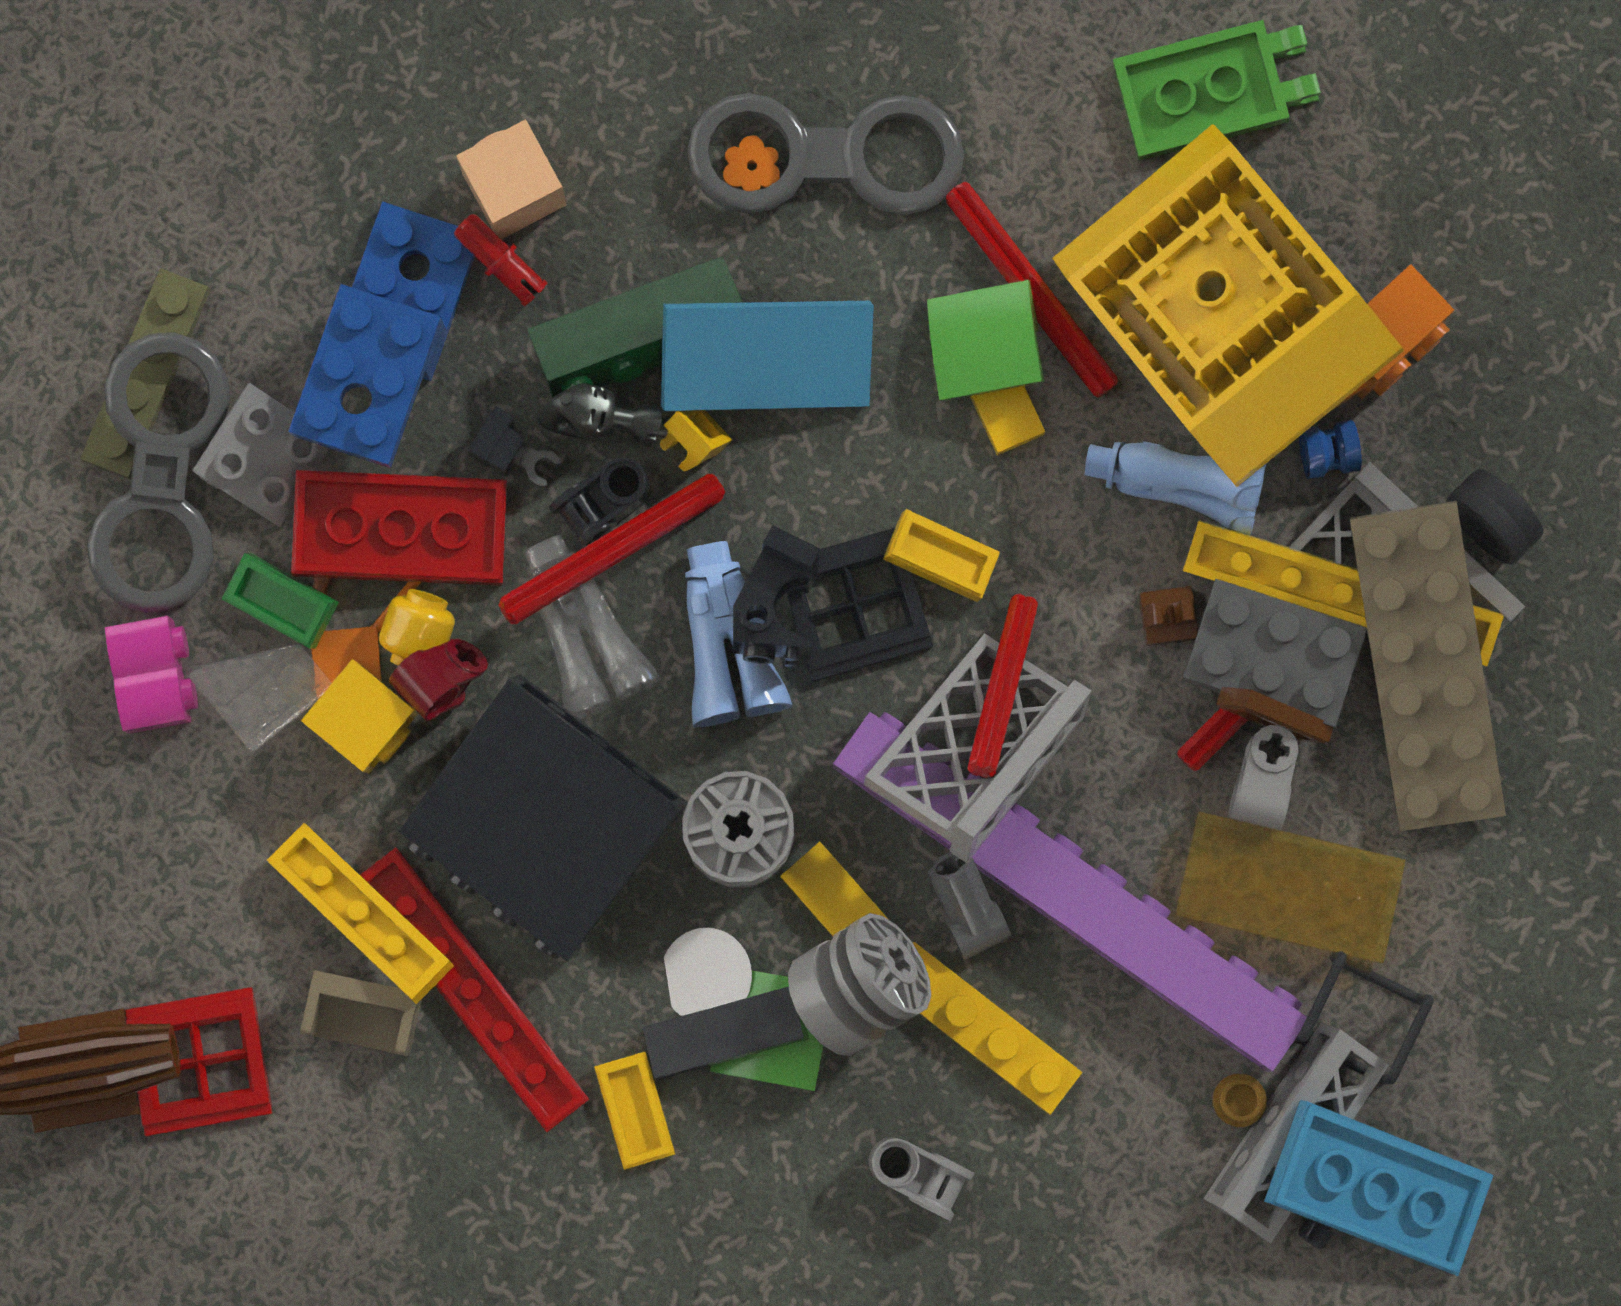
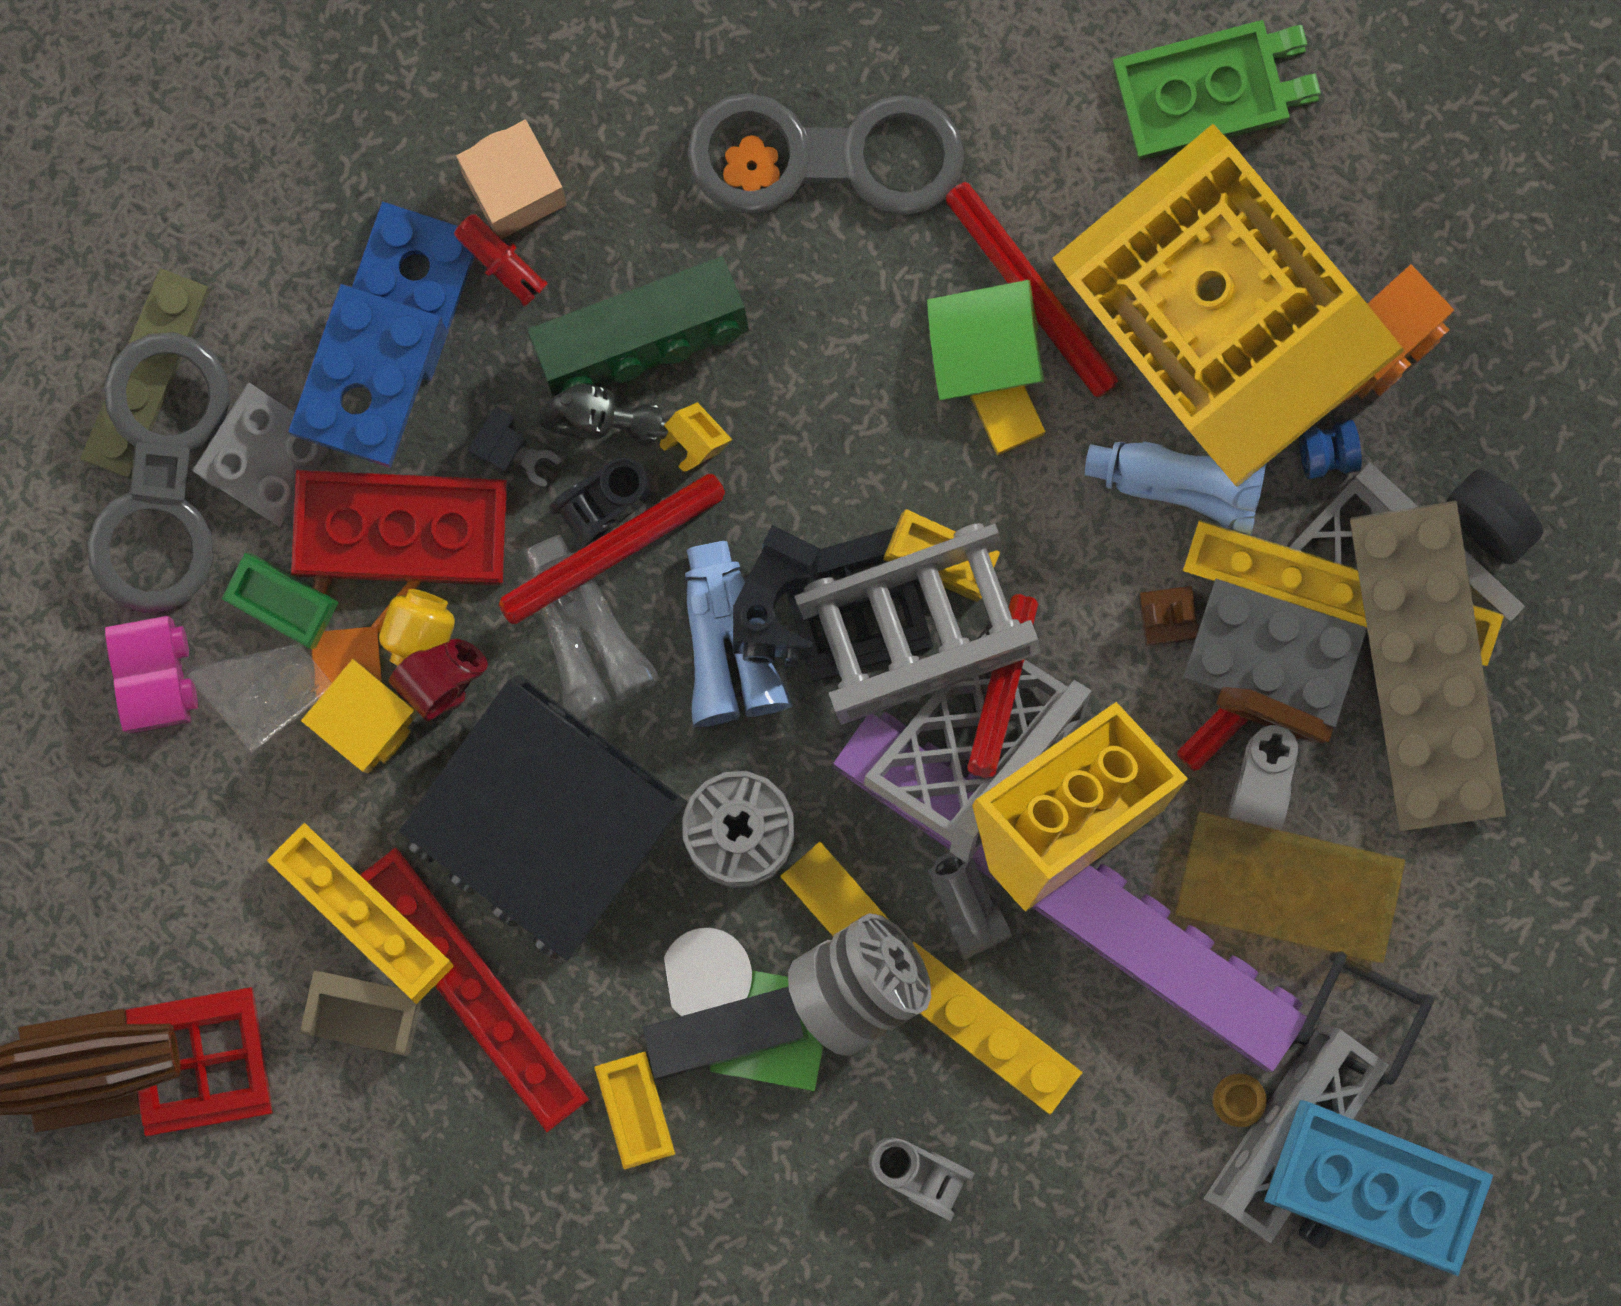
(766, 355): dark azure tile -> none
(957, 656): none -> light grey fence
(1073, 804): none -> yellow slope

